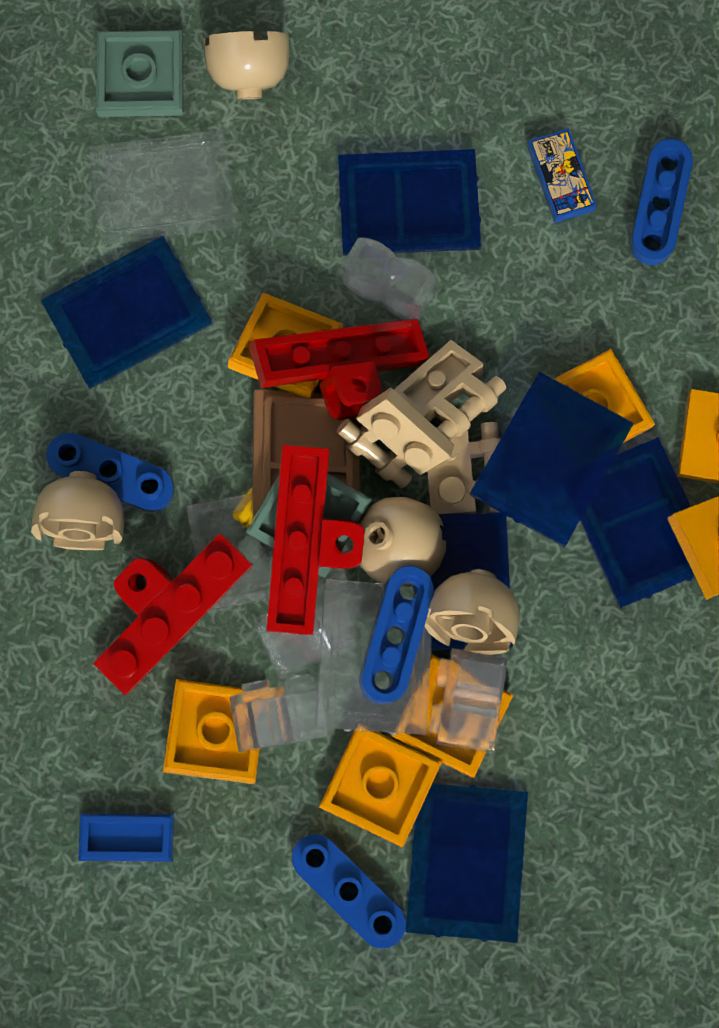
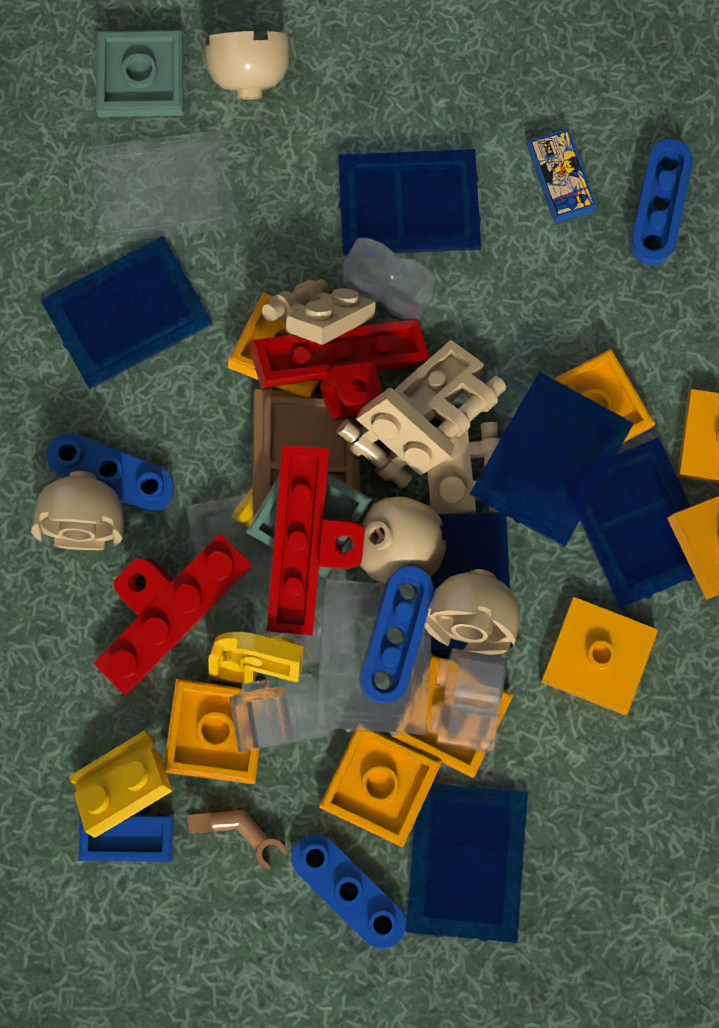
(120, 784): none -> yellow plate
(234, 820): none -> medium nougat arm
(241, 655): none -> yellow plate
(319, 315): none -> tan plate
(599, 656): none -> light orange plate

